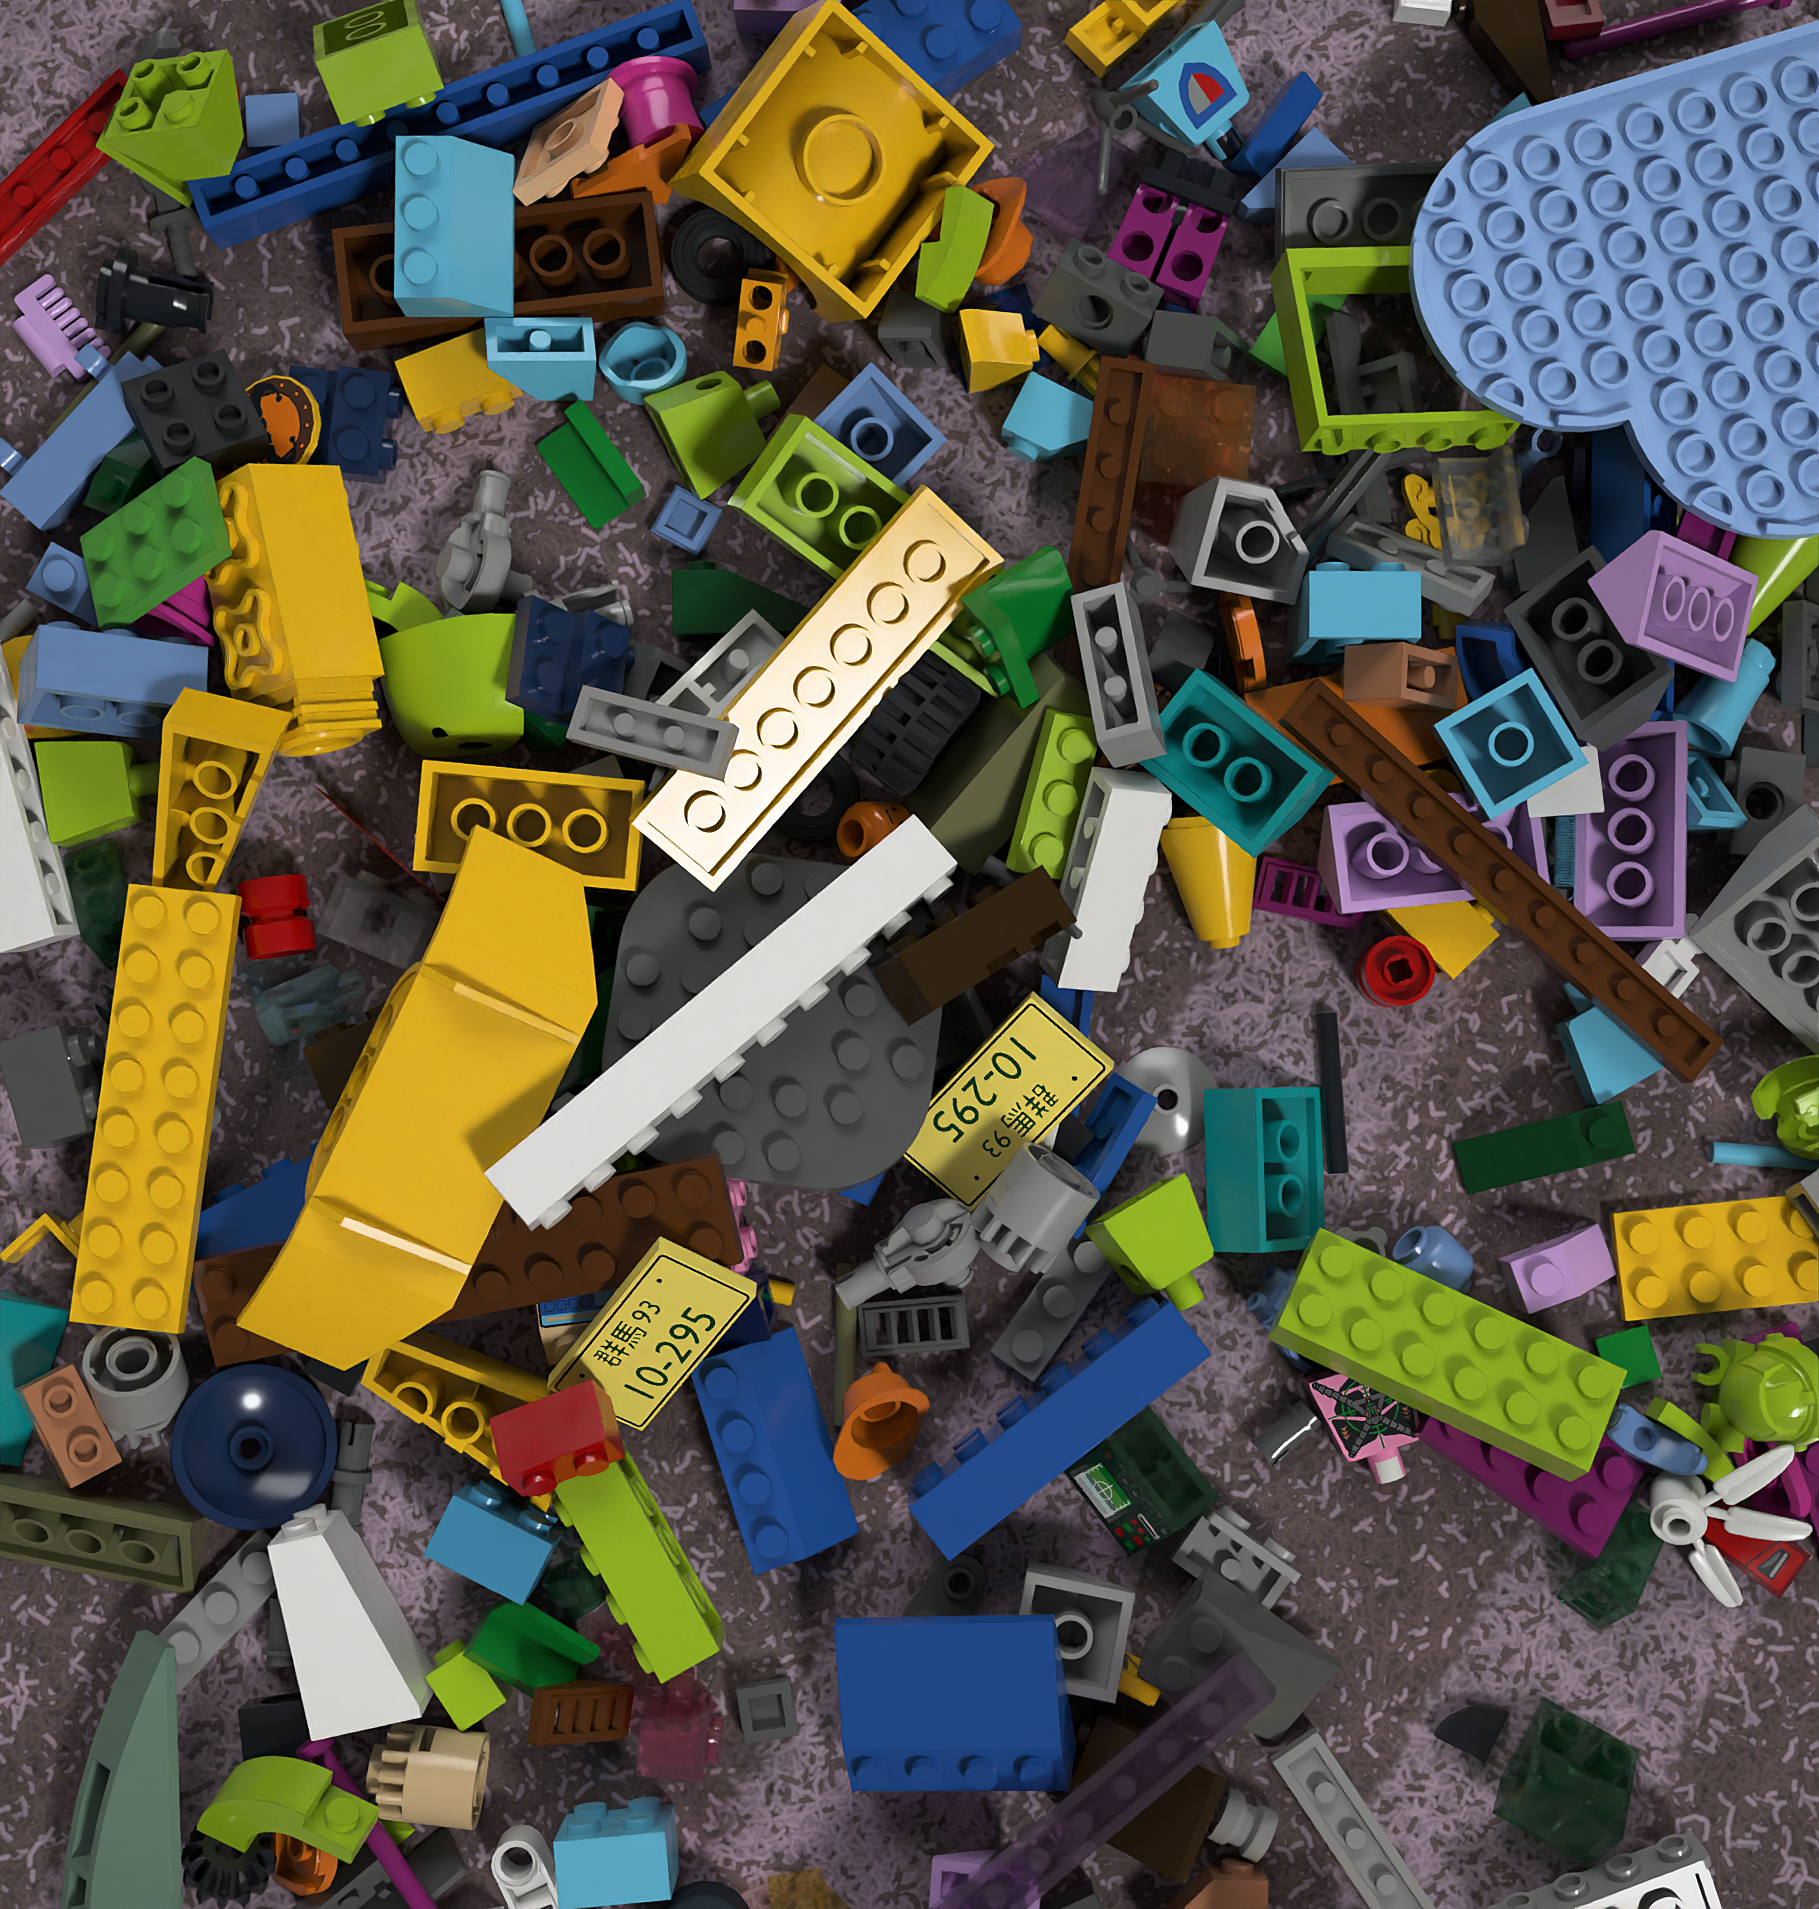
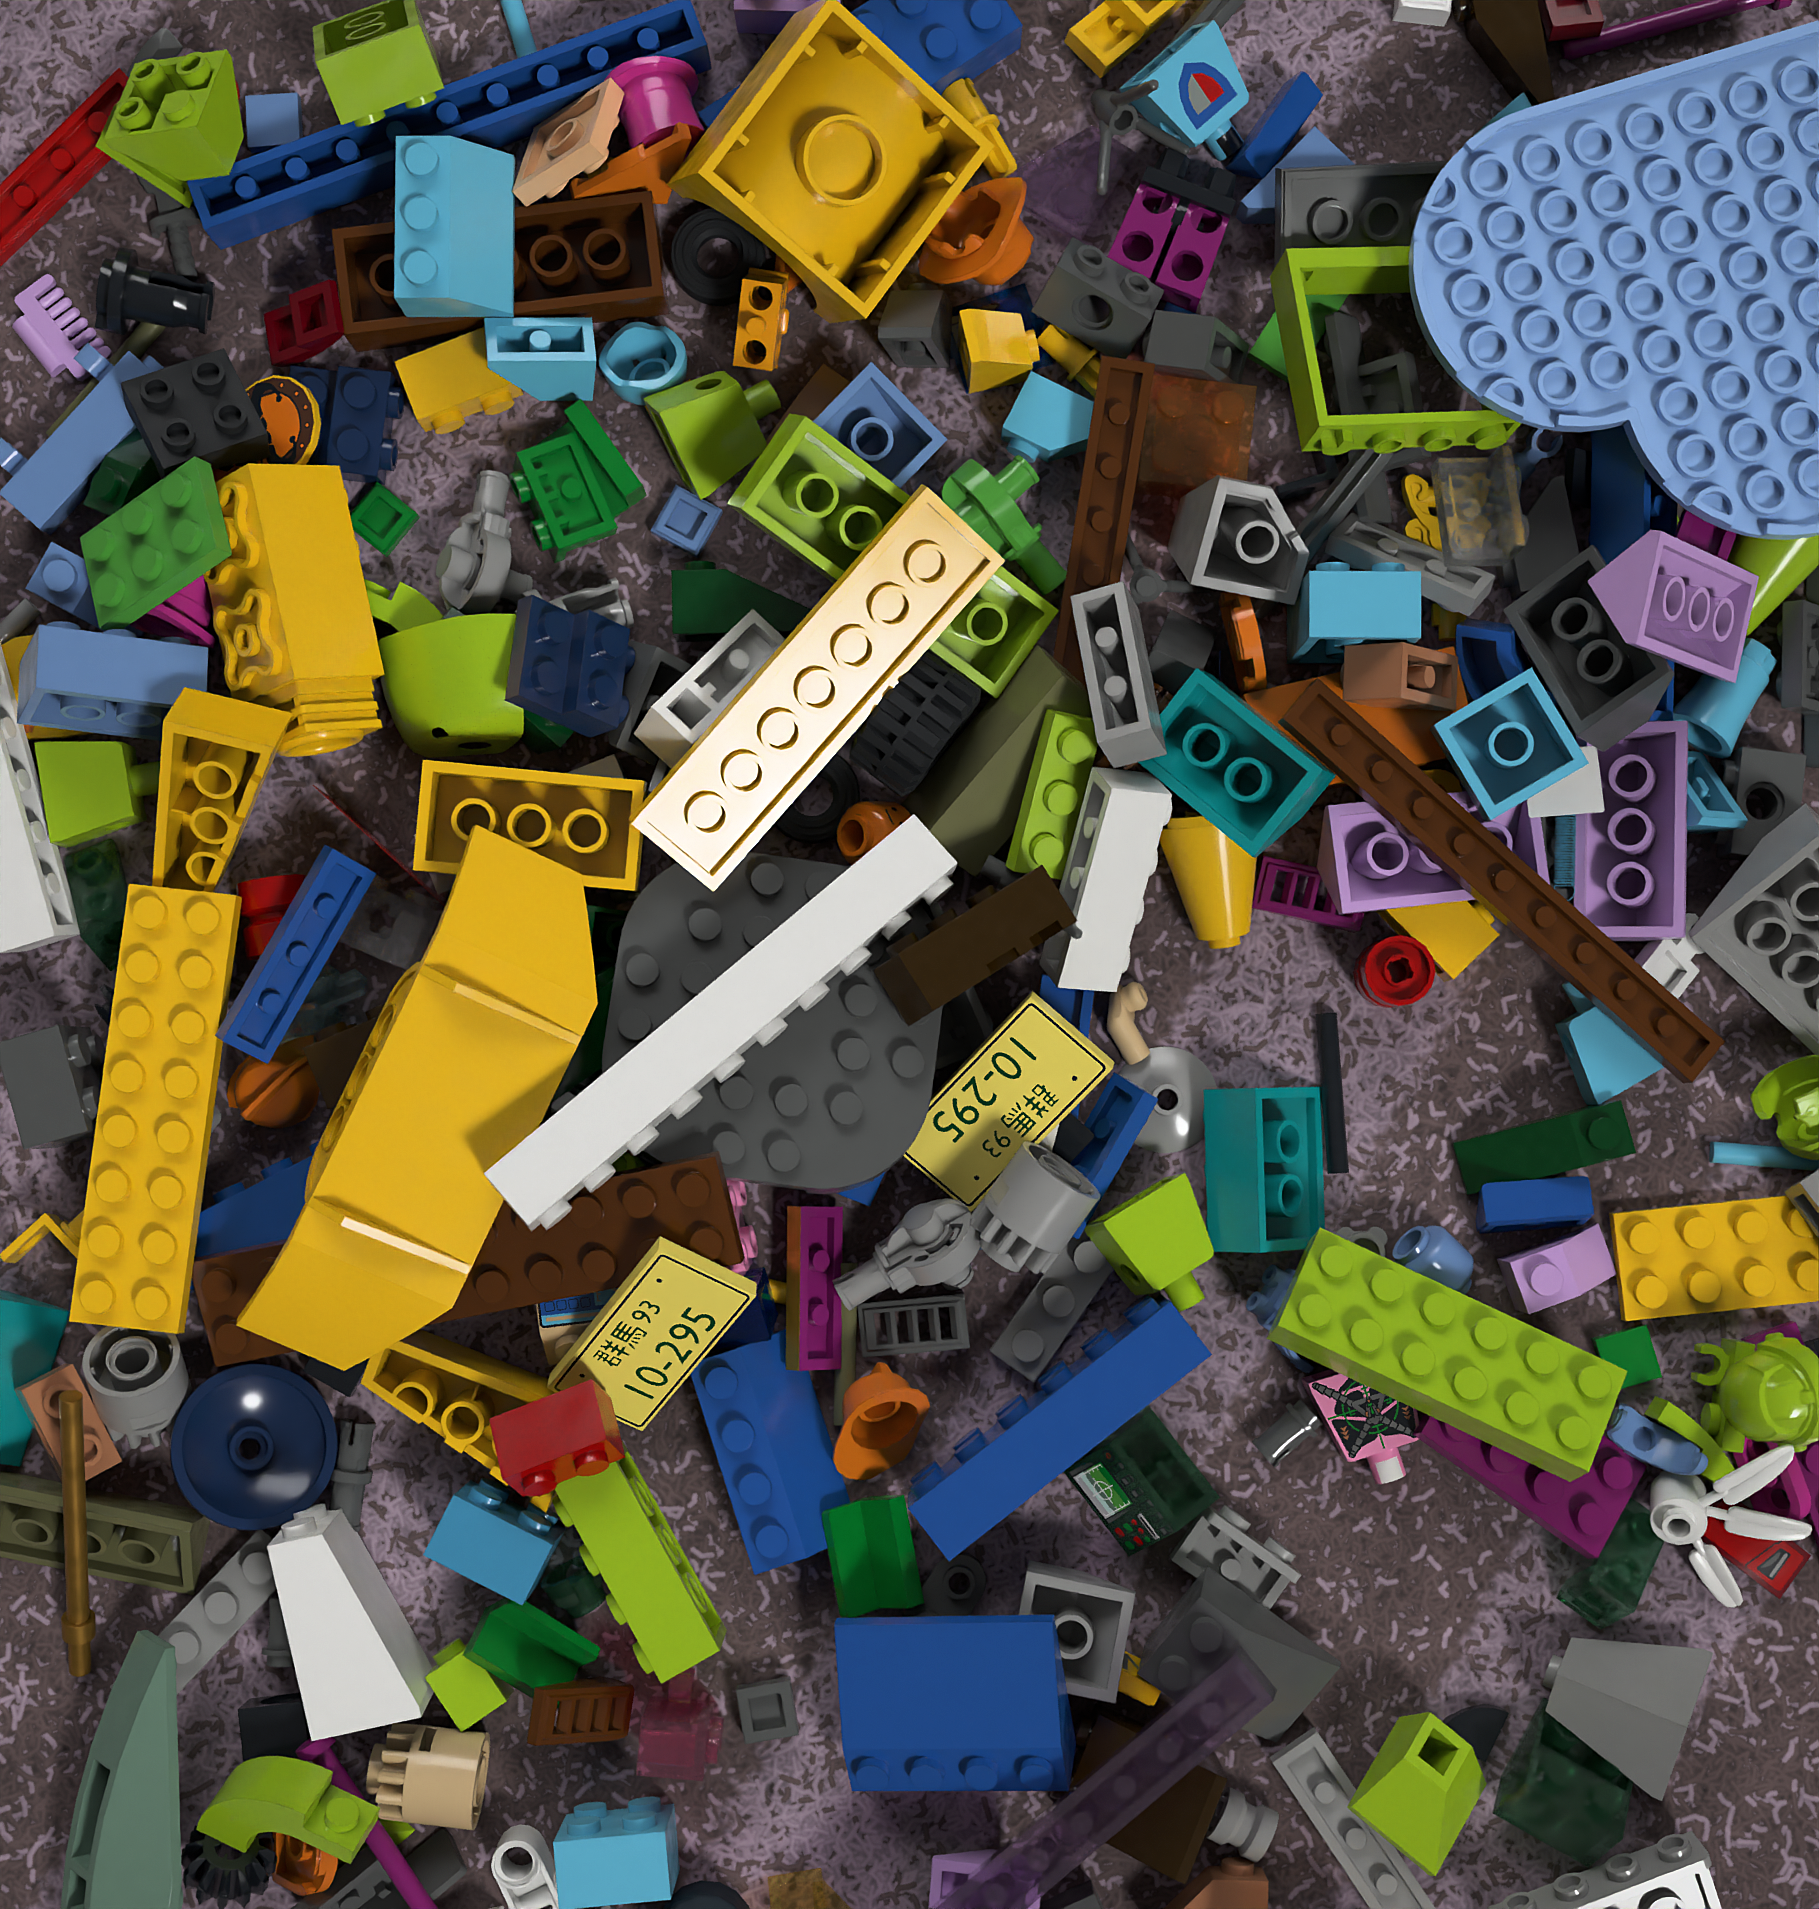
(79, 1620): none -> pearl gold bar
(278, 1091): none -> orange piece
(295, 954): none -> blue plate
(305, 325): none -> dark red slope
(382, 519): none -> green tile
(561, 495): none -> green bracket
(653, 733): light grey plate -> none
(811, 1298): none -> magenta plate
(872, 1555): none -> green panel
(951, 264): lime slope -> none
(968, 103): none -> yellow axle
(991, 511): none -> bright green pin
(1020, 618): green bracket -> none
(1121, 1021): none -> tan arm
(1420, 1789): none -> lime slope
(1534, 1204): none -> blue slope
(1628, 1702): none -> light grey slope

